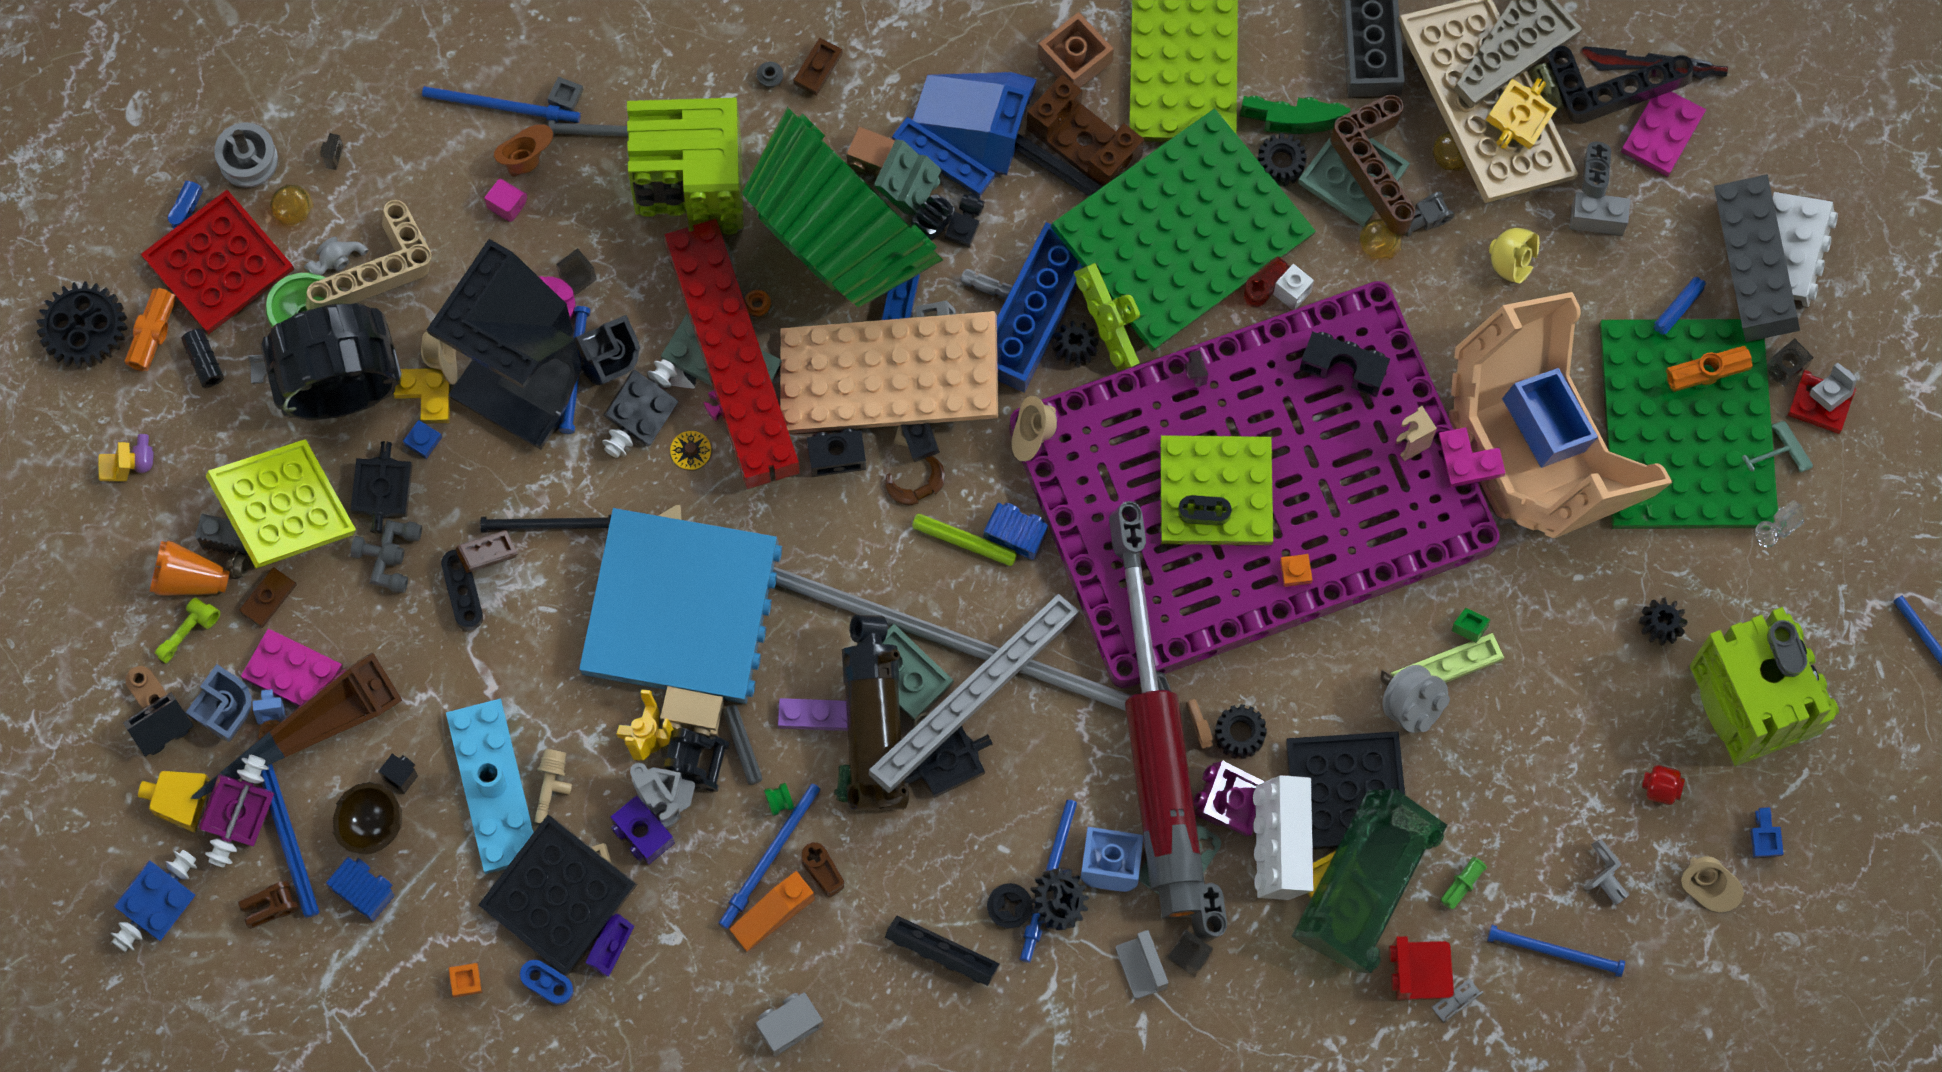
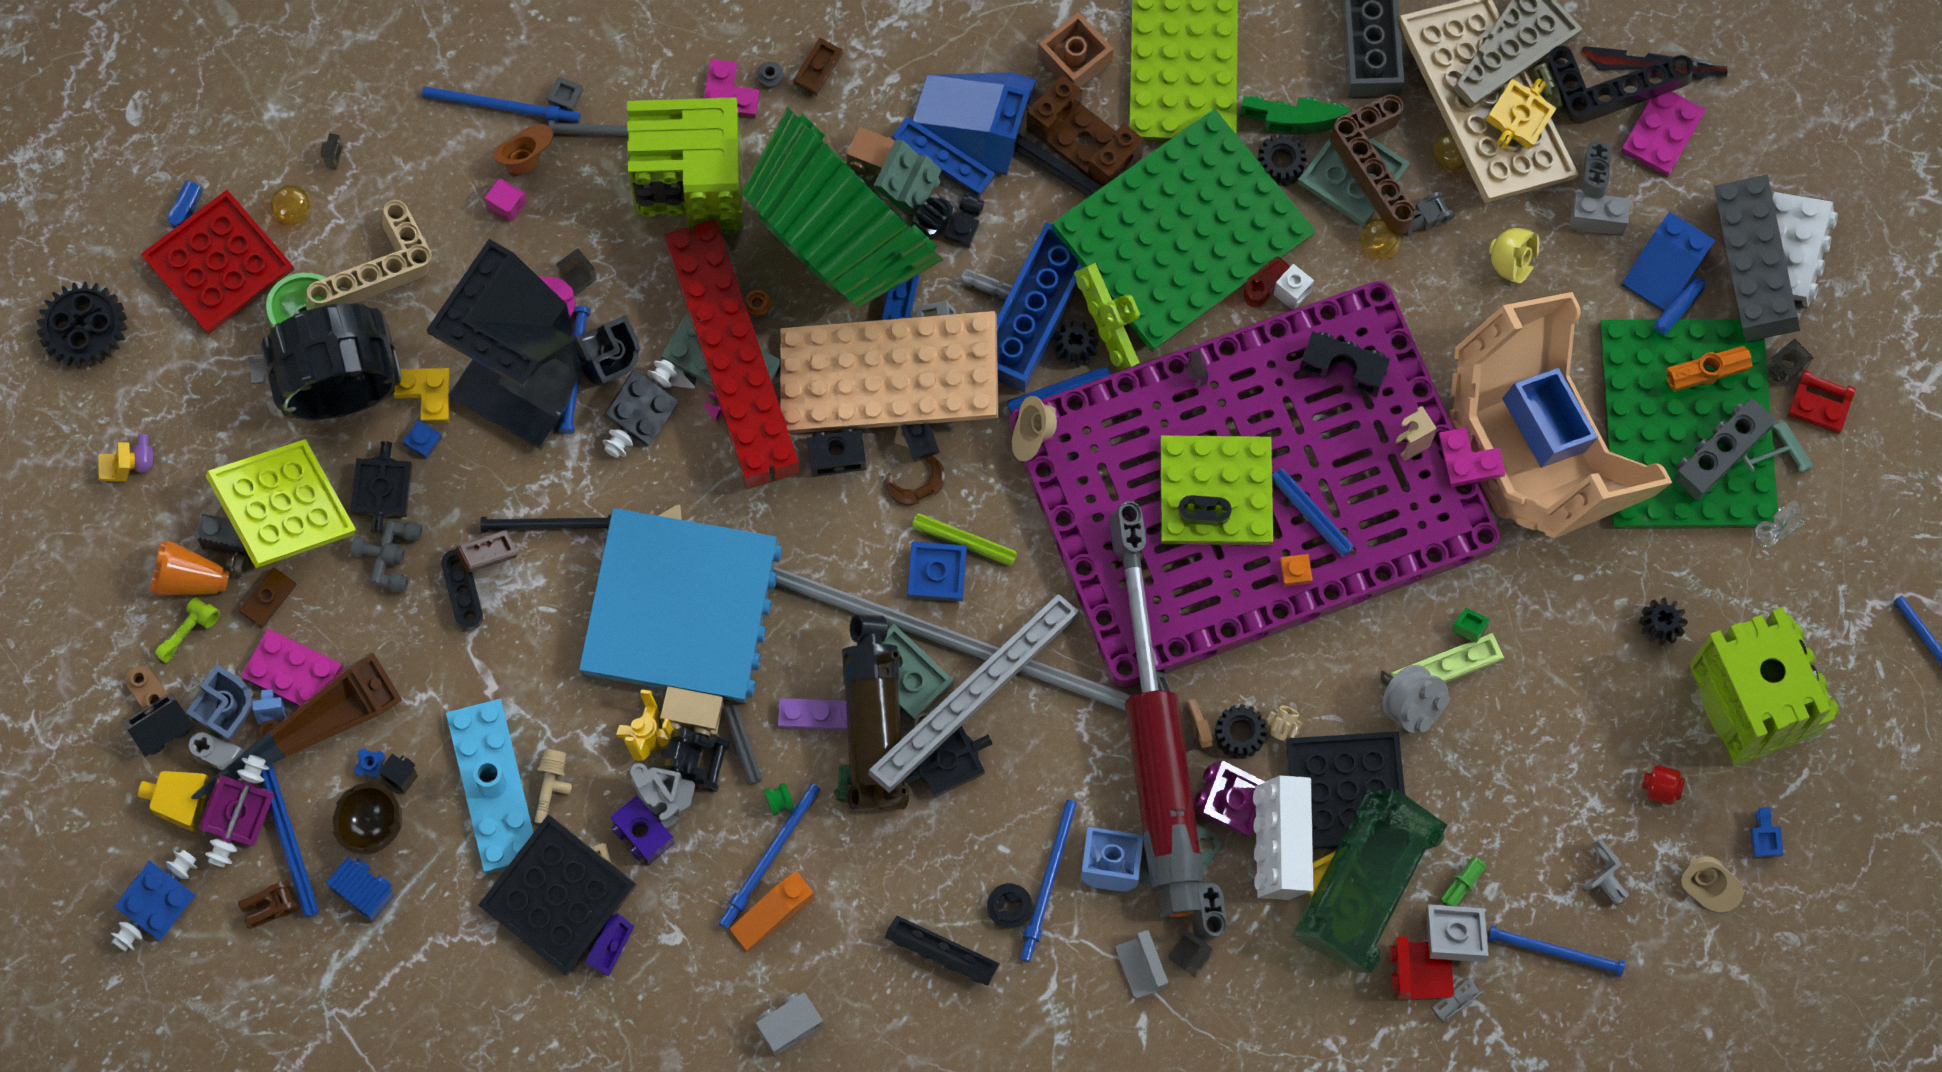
(150, 329): orange piece -> none
(202, 358): black axle -> none
(219, 753): none -> light grey piece
(246, 155): light grey wheel -> none
(334, 255): light grey piece -> none
(365, 756): none -> blue plate
(439, 356): tan piece -> none
(465, 980): orange plate -> none
(547, 983): blue plate -> none
(690, 450): piece -> none
(721, 85): none -> dark pink plate
(824, 871): reddish brown piece -> none
(937, 571): none -> blue plate
(1016, 530): blue brick -> none
(1060, 387): none -> blue axle
(1060, 898): black gear -> none
(1284, 723): none -> tan gear
(1312, 512): none -> blue axle
(1457, 933): none -> light grey plate
(1668, 261): none -> blue slope
(1699, 481): none -> dark grey brick
(1790, 654): dark grey piece -> none
(1834, 388): light grey bracket -> none

